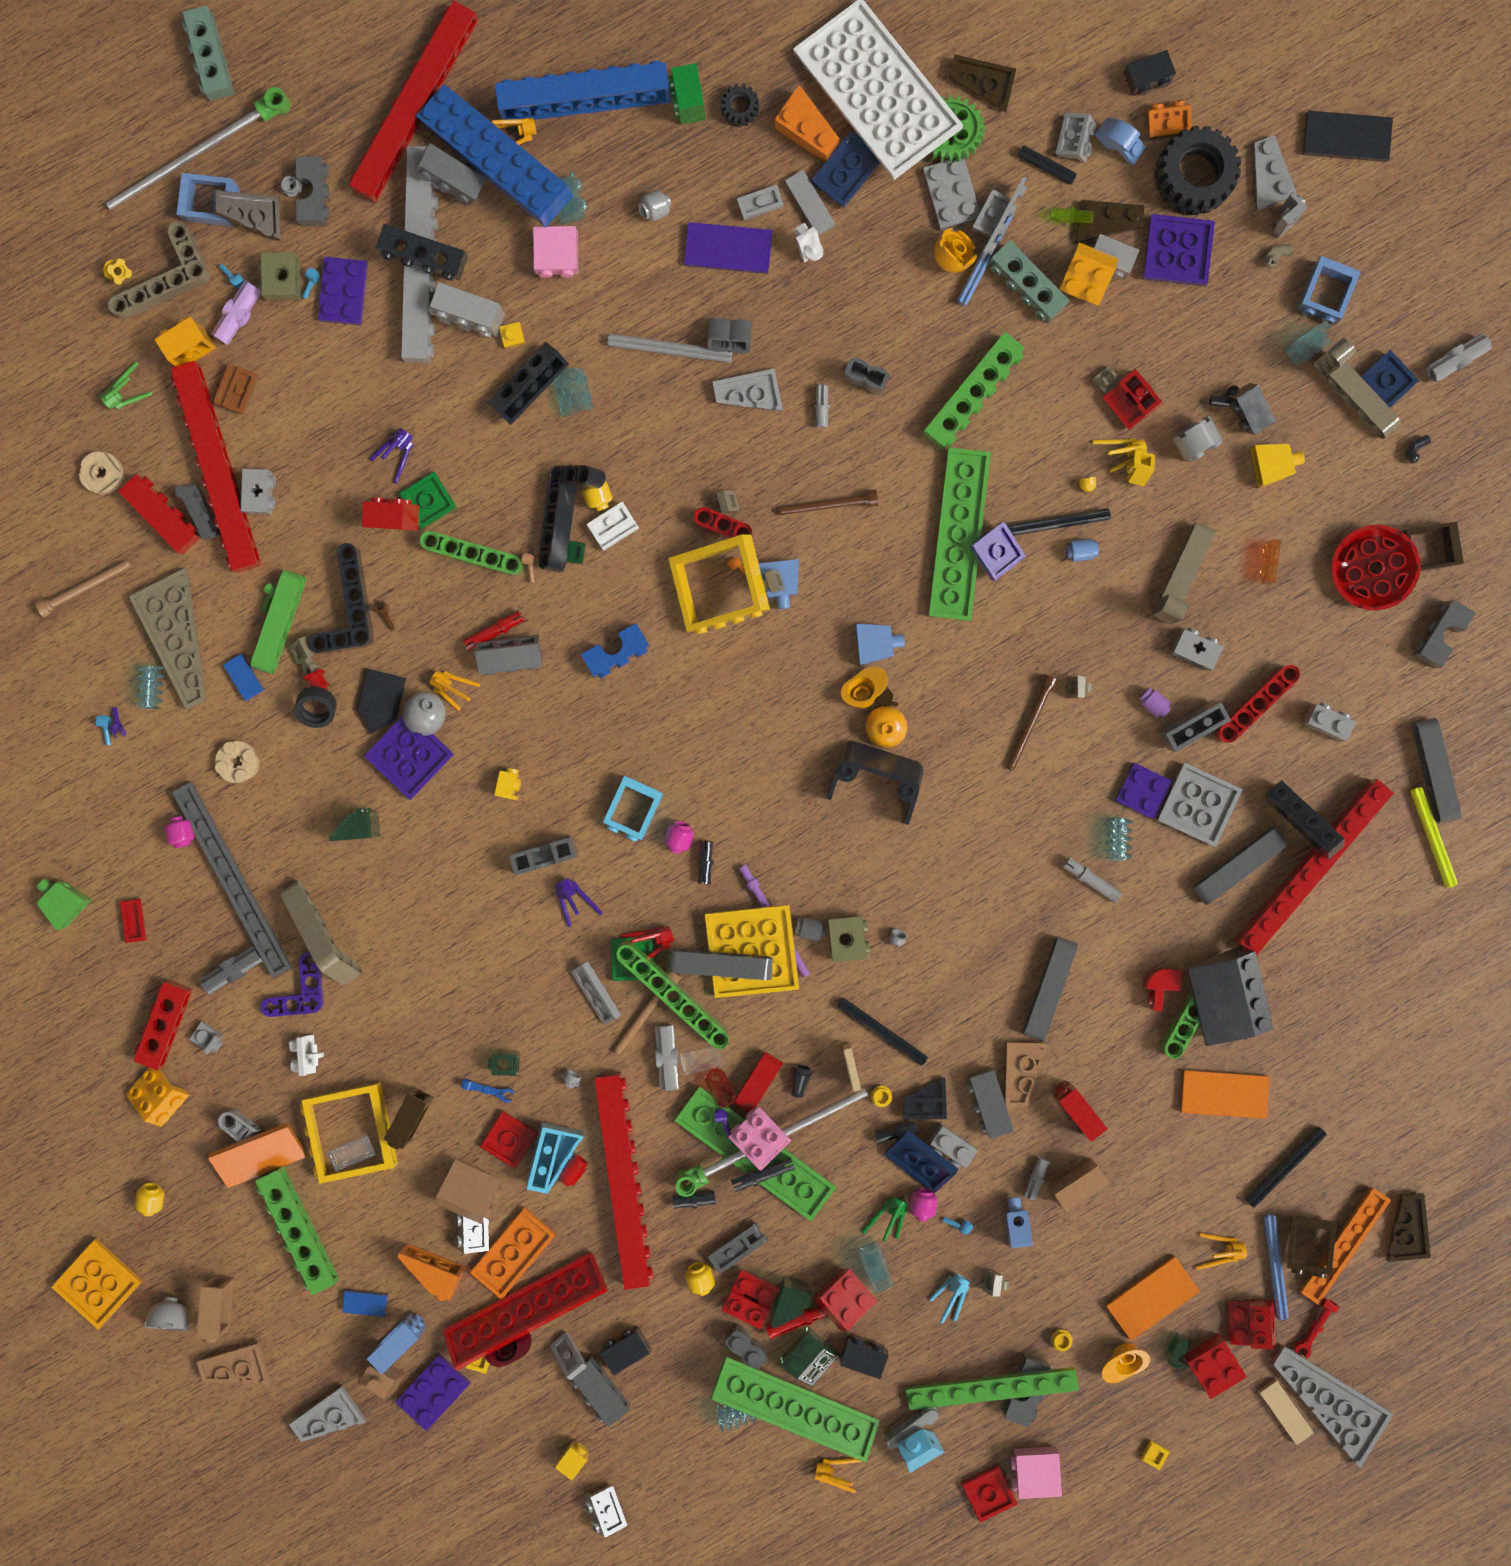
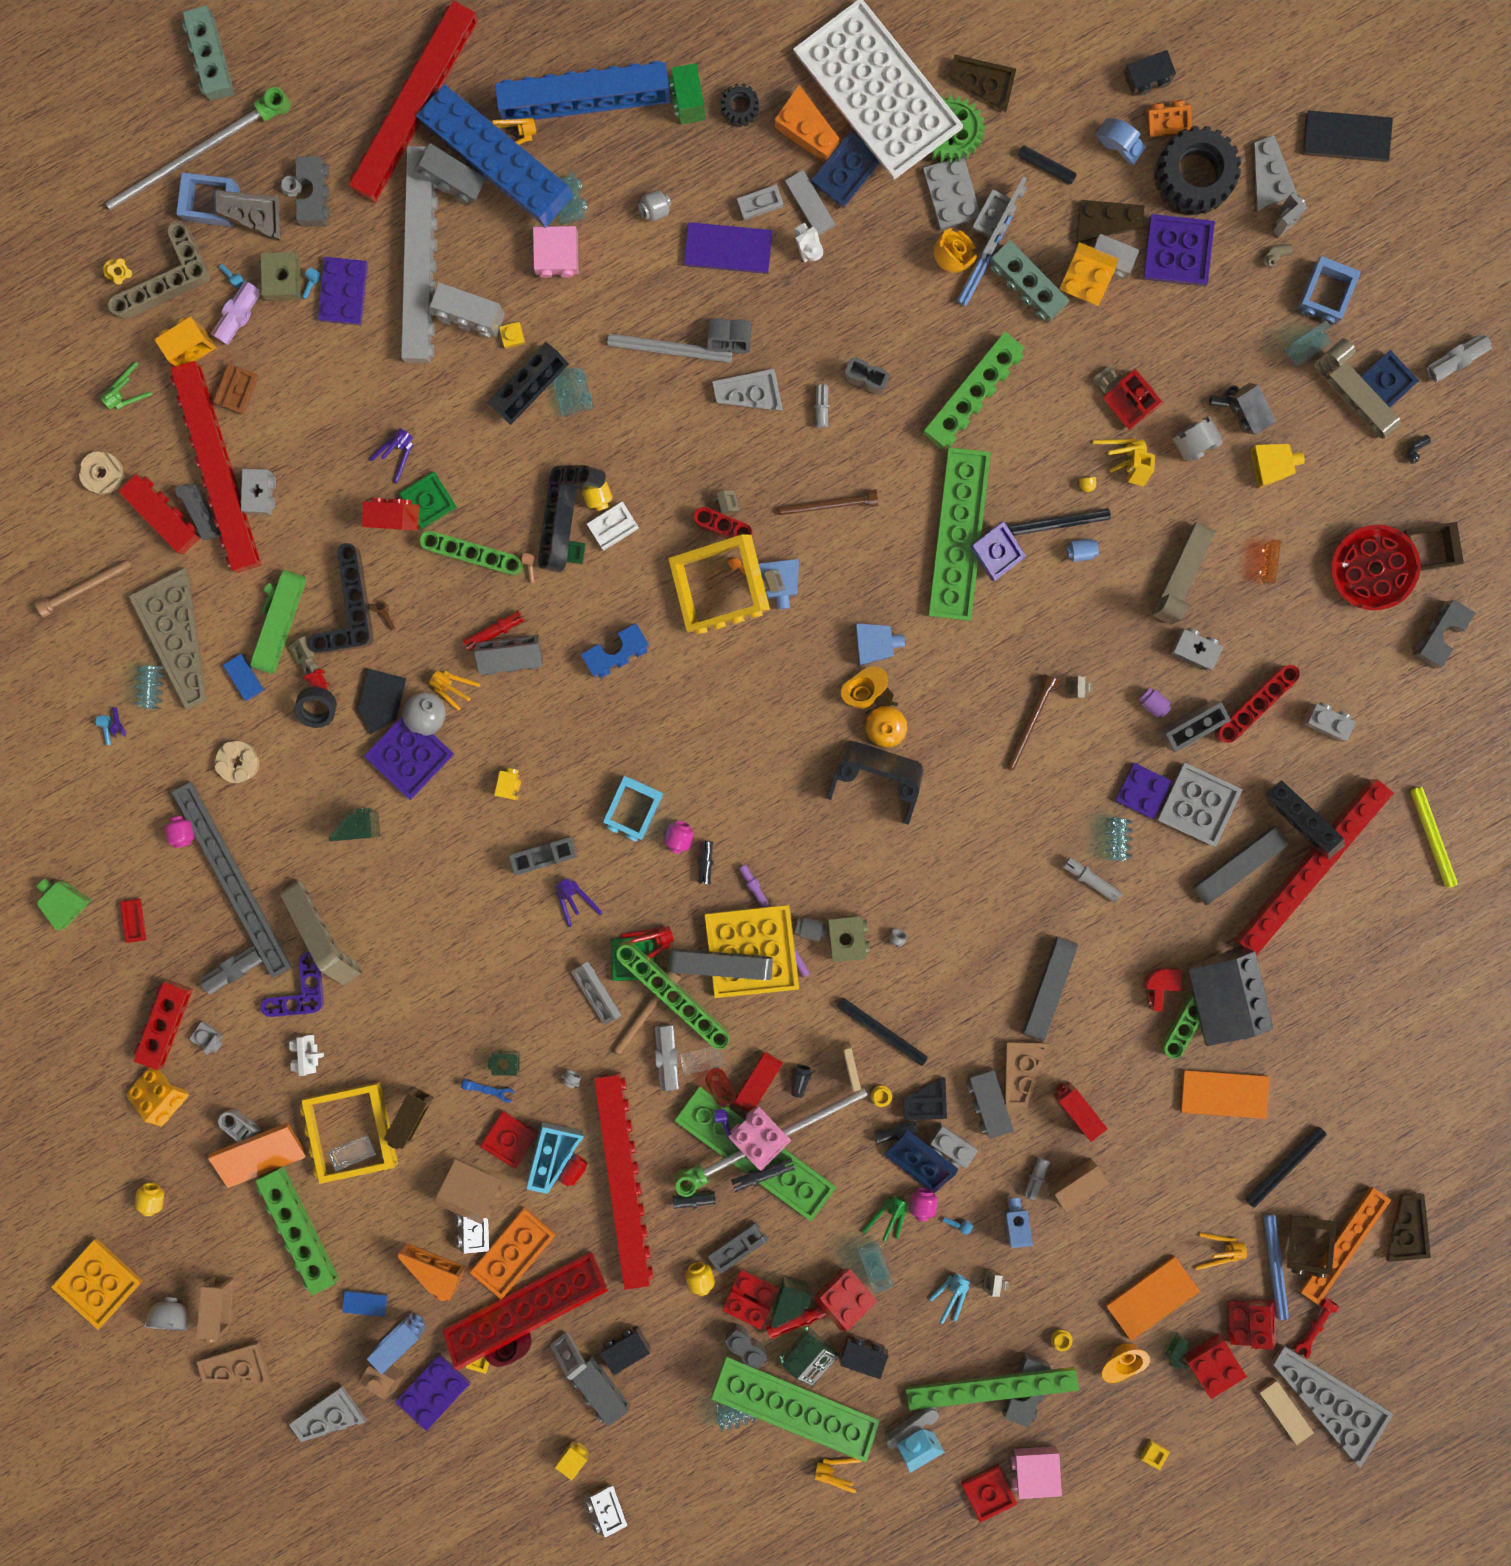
(391, 237): black brick -> none
(1071, 215): clear neon green axle -> none
(1076, 136): light grey bracket -> none
(1436, 770): dark grey beam -> none

